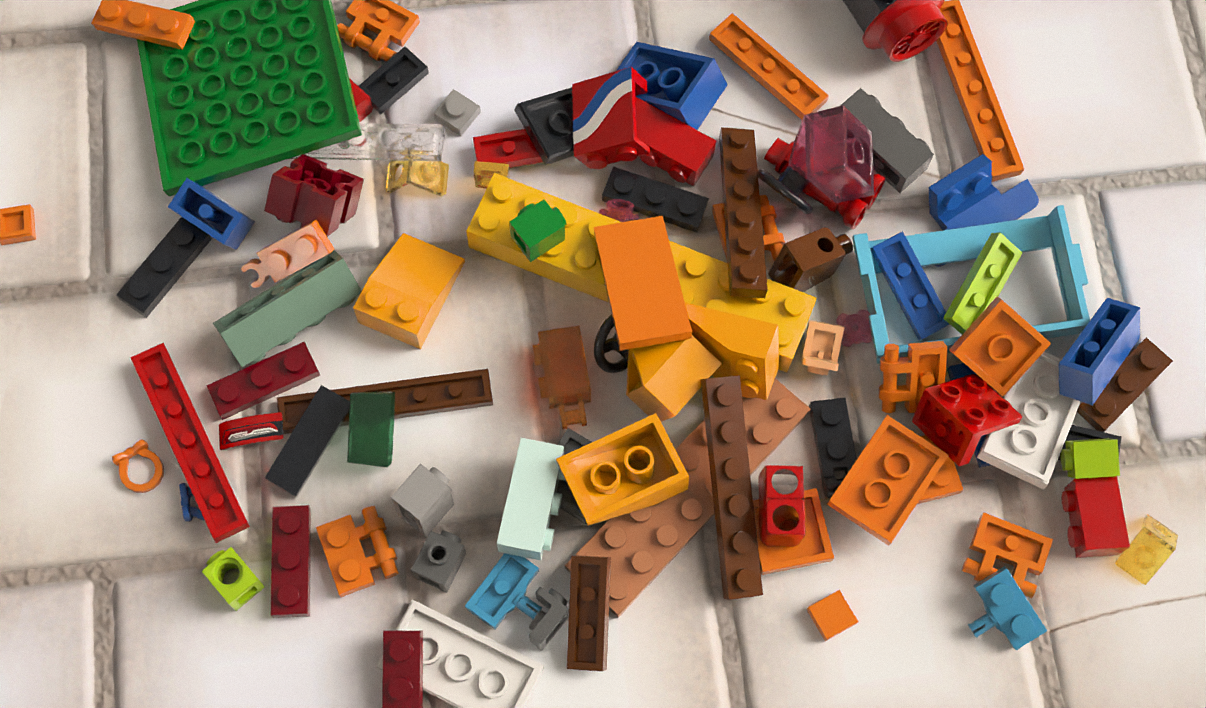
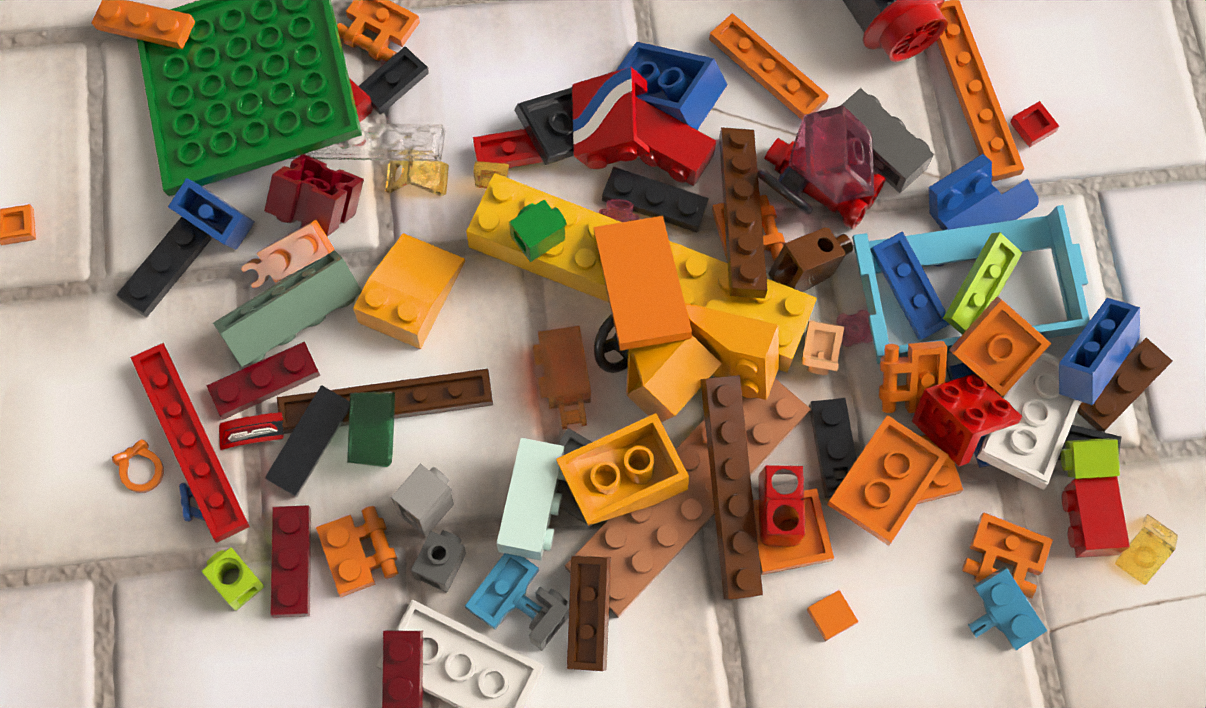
(457, 112): light grey plate -> none
(1034, 124): none -> red plate

